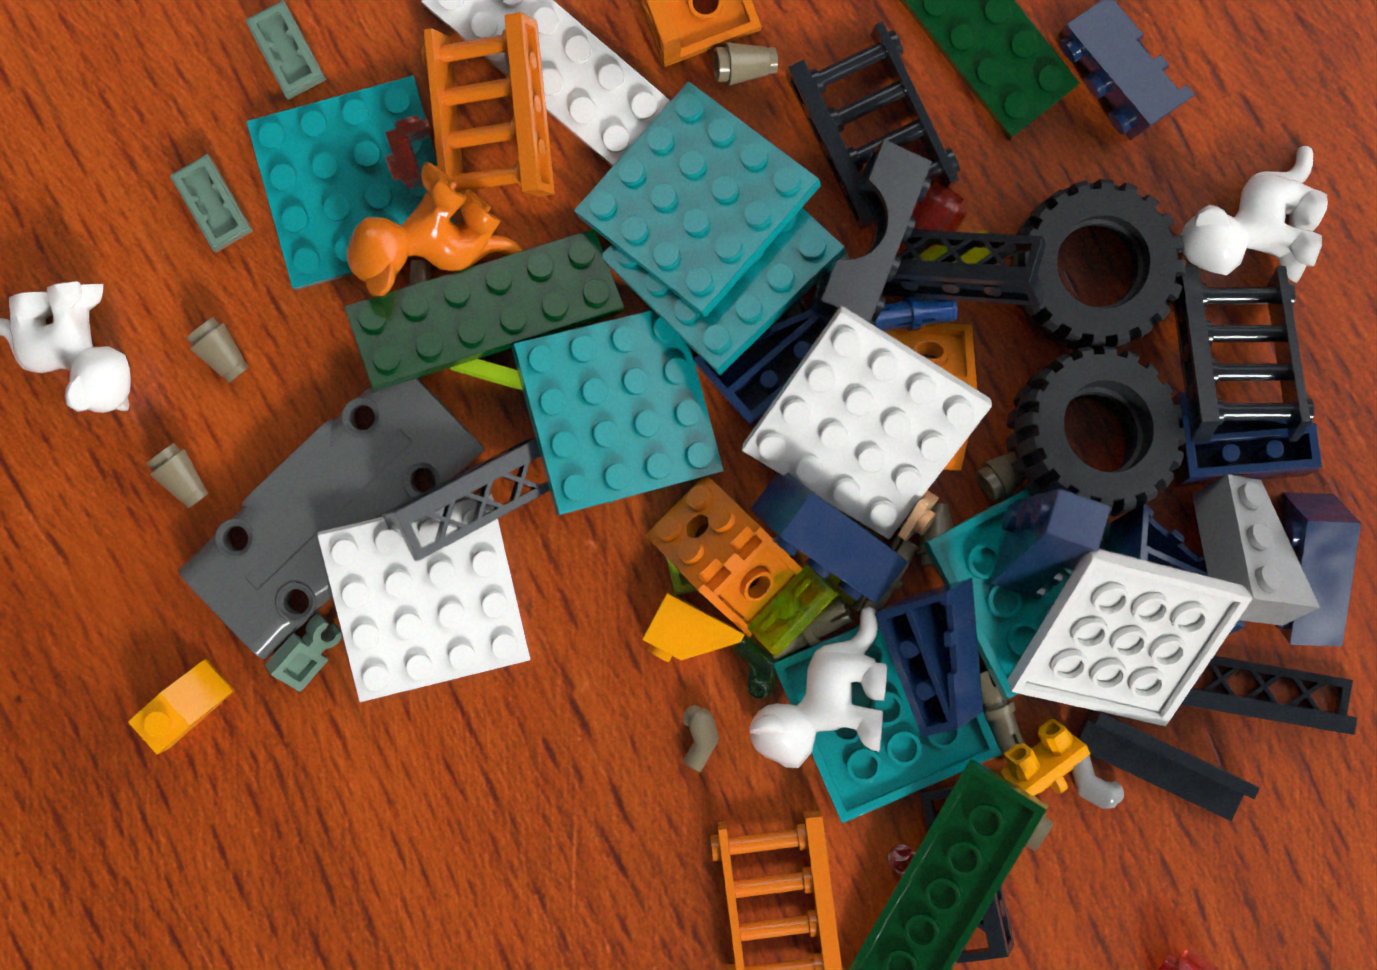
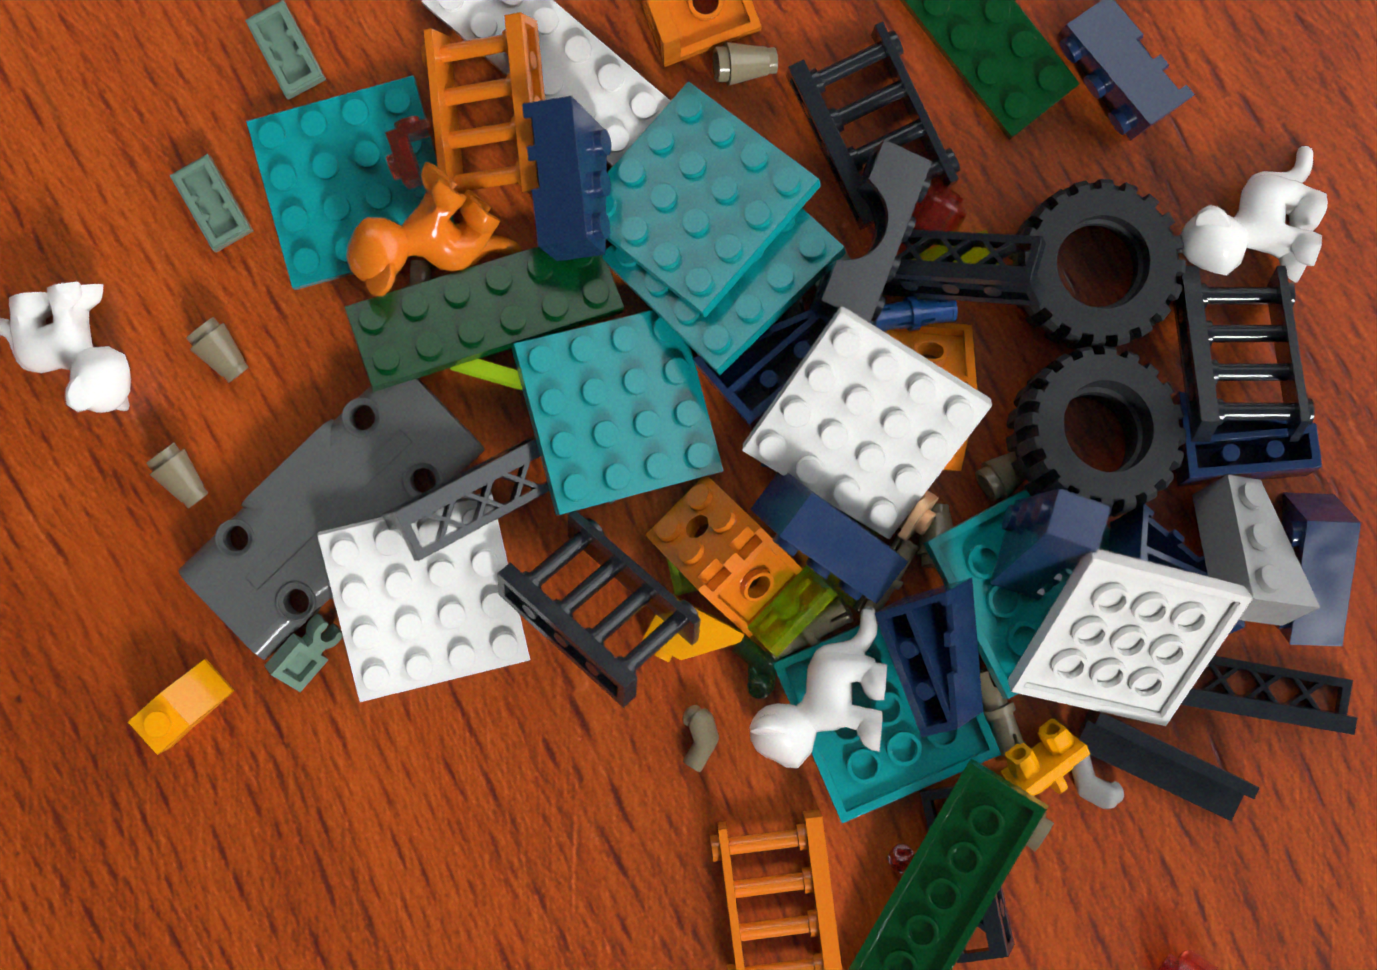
(572, 178): none -> dark blue wedge
(586, 646): none -> black fence

